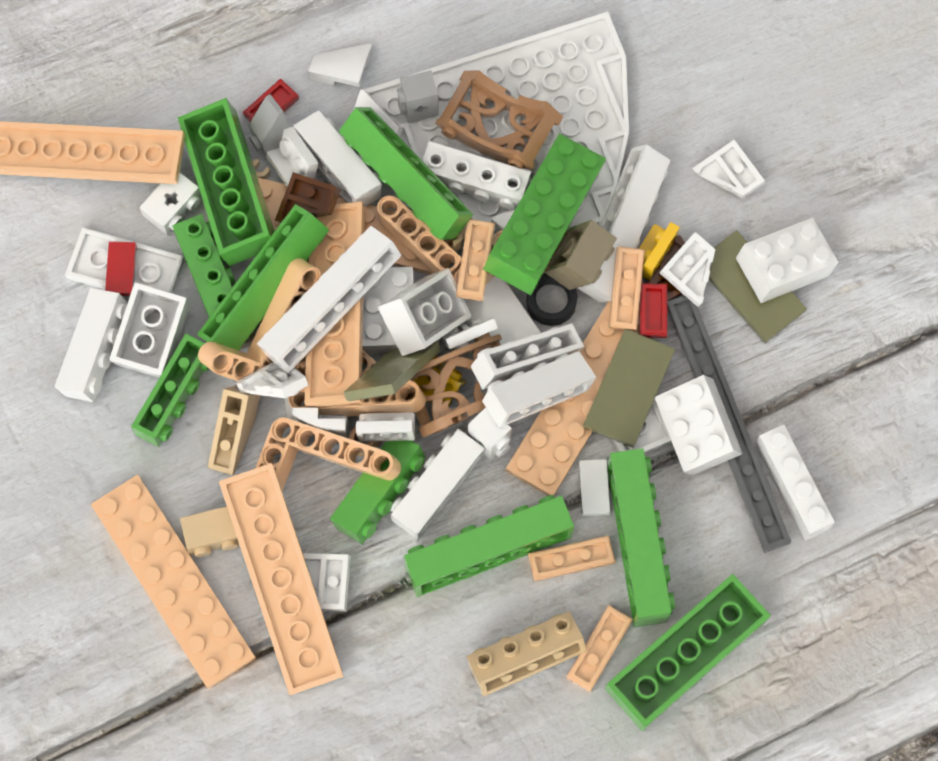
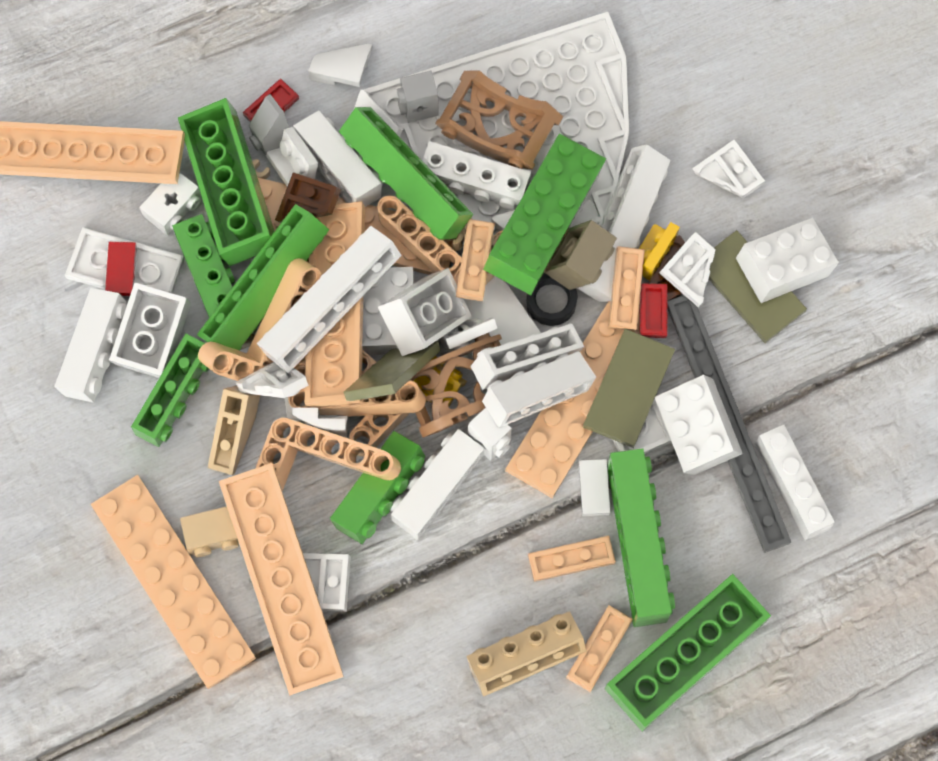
(386, 427): white bracket -> none
(488, 545): bright green brick -> none

